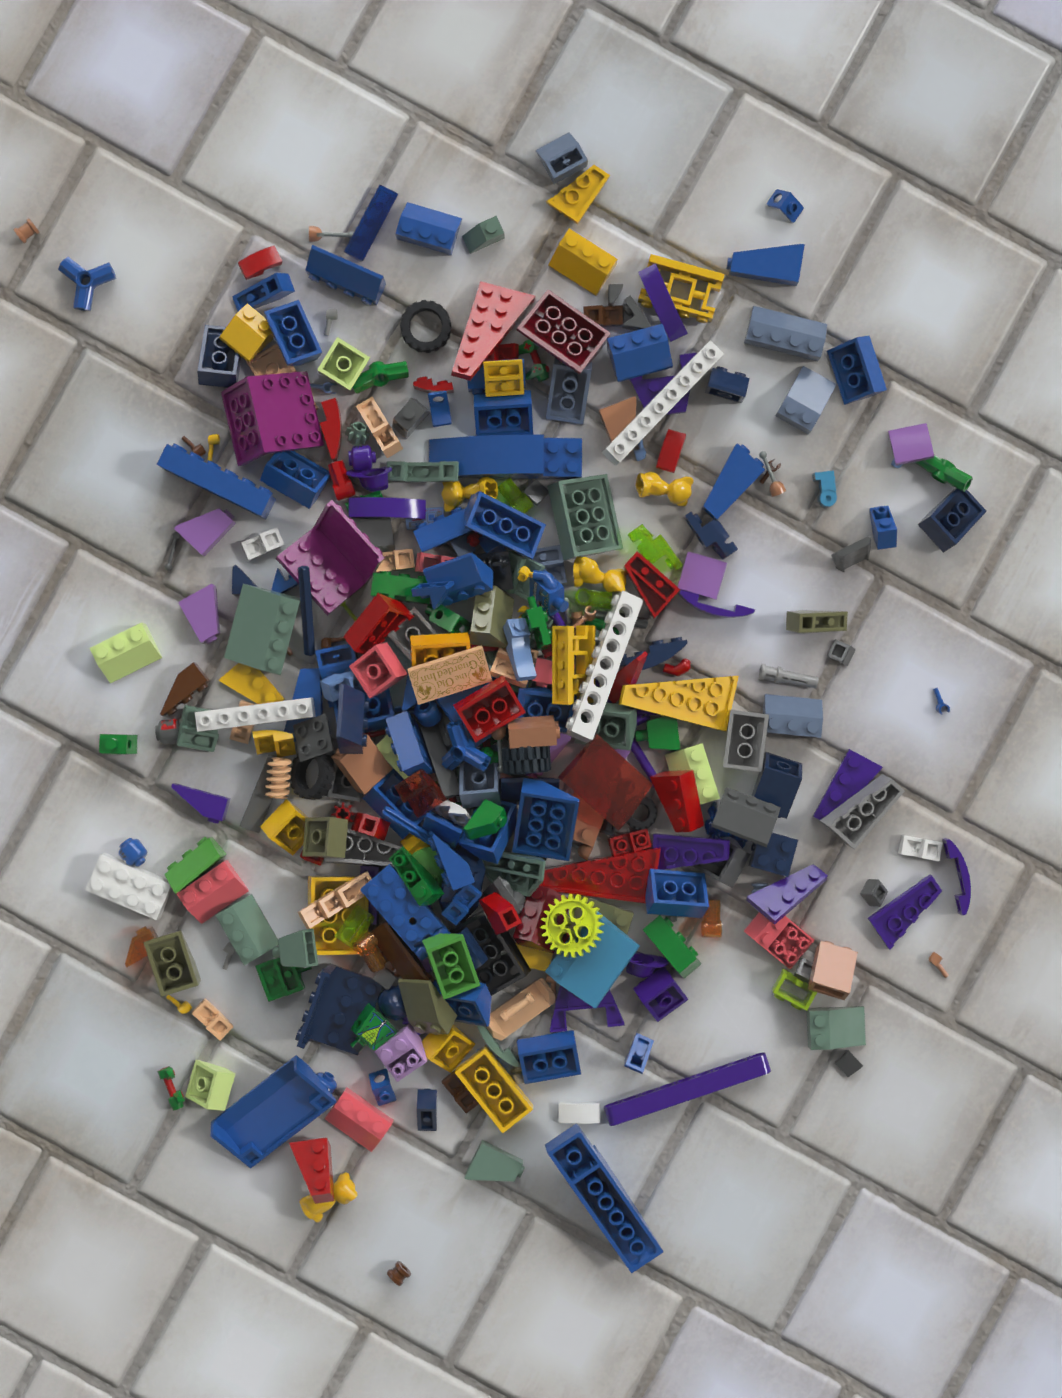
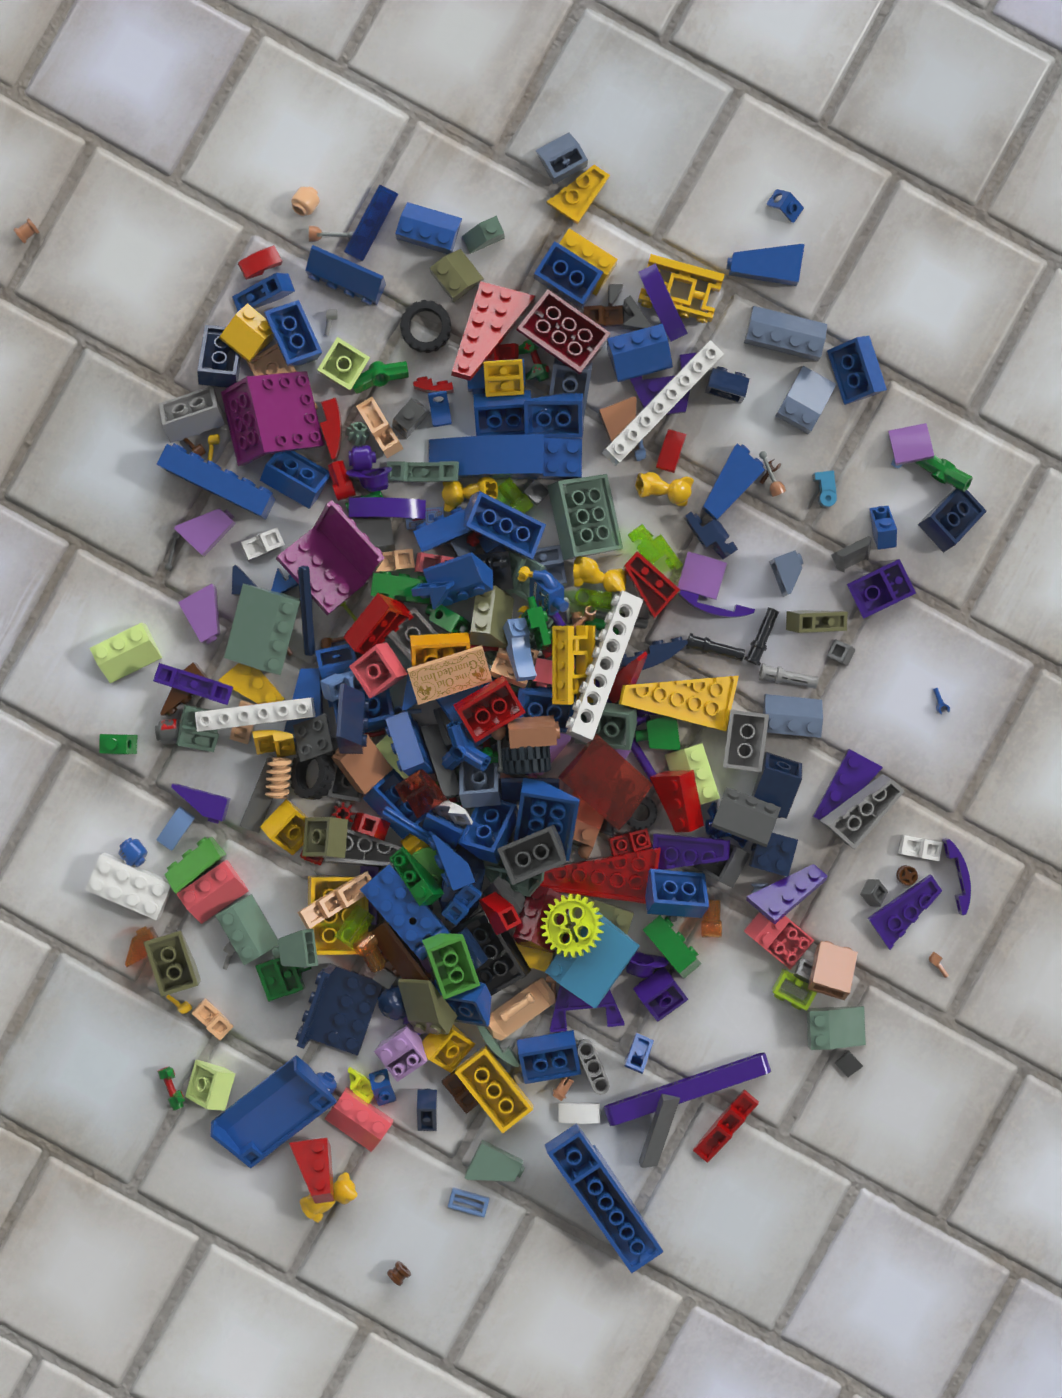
(84, 293): blue piece -> none
(175, 828): none -> medium blue slope
(191, 414): none -> light grey slope
(193, 683): none -> dark purple slope
(305, 201): none -> light nougat head
(325, 387): medium blue hand -> none
(360, 1085): none -> neon yellow slope
(371, 1029): green torso -> none
(428, 713): blue head -> none
(456, 274): none -> olive slope
(471, 1195): none -> medium blue tile
(485, 820): green slope -> none
(532, 854): none -> dark grey slope
(555, 416): none -> blue slope
(562, 1089): none -> nougat pin
(568, 275): none -> blue slope
(588, 1058): none -> light grey beam
(658, 1131): none -> dark grey slope
(679, 669): red arm -> none
(705, 645): none -> black pin
(725, 1126): none -> red slope
(759, 645): none -> black pin
(787, 570): none -> sand blue slope
(881, 588): none -> dark purple slope
(908, 878): none -> reddish brown wheel

